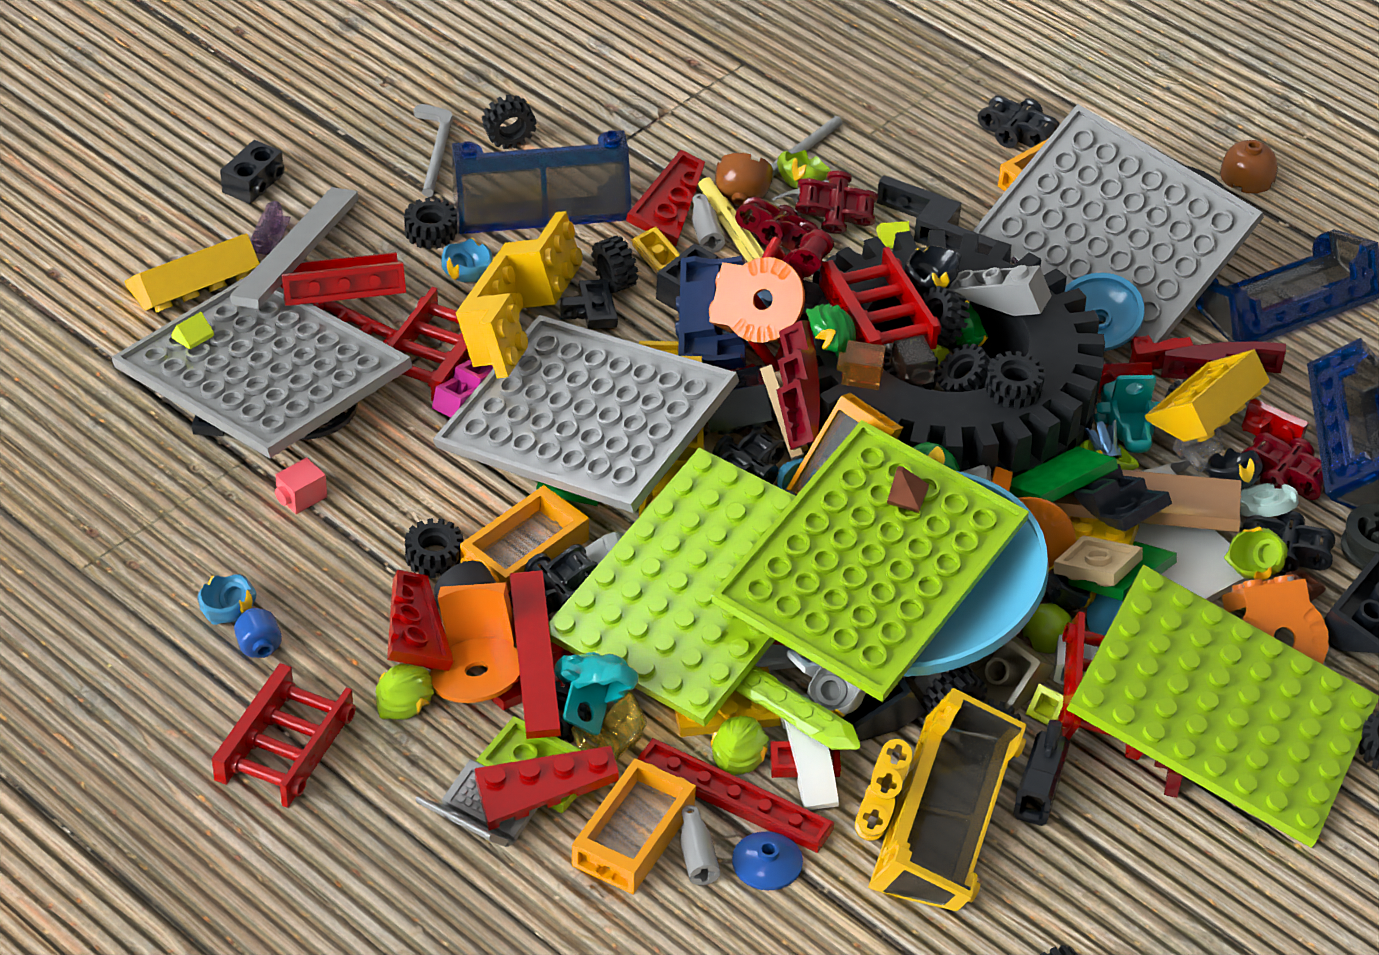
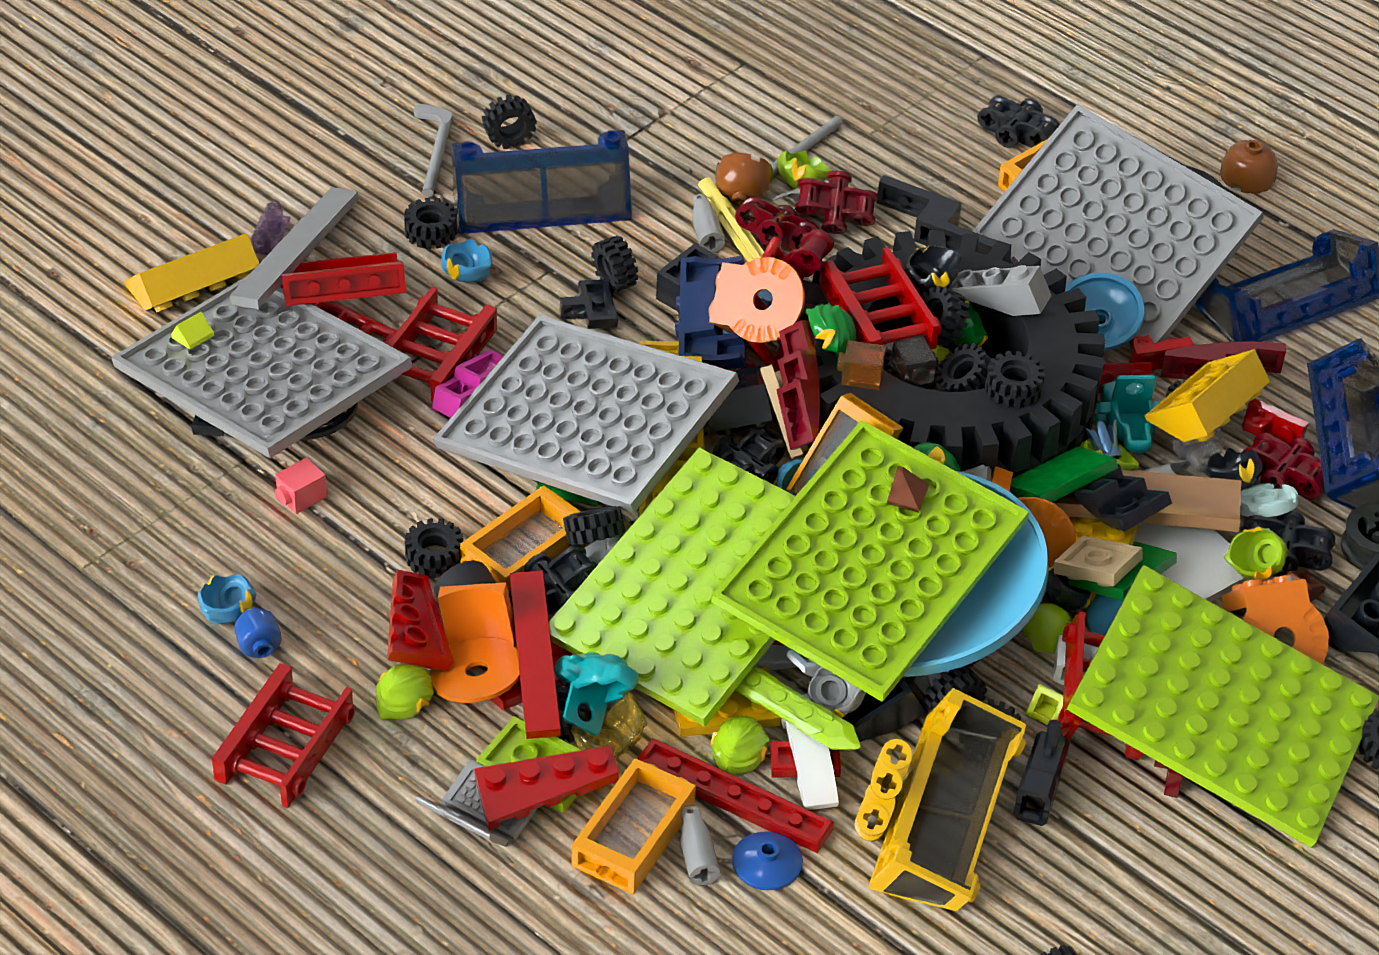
(252, 171): black brick -> none
(517, 278): yellow bracket -> none
(594, 525): none -> black tyre
(655, 248): yellow brick -> none
(669, 197): red wing -> none
(887, 231): neon yellow slope -> none
(1012, 673): dark tan slope -> none

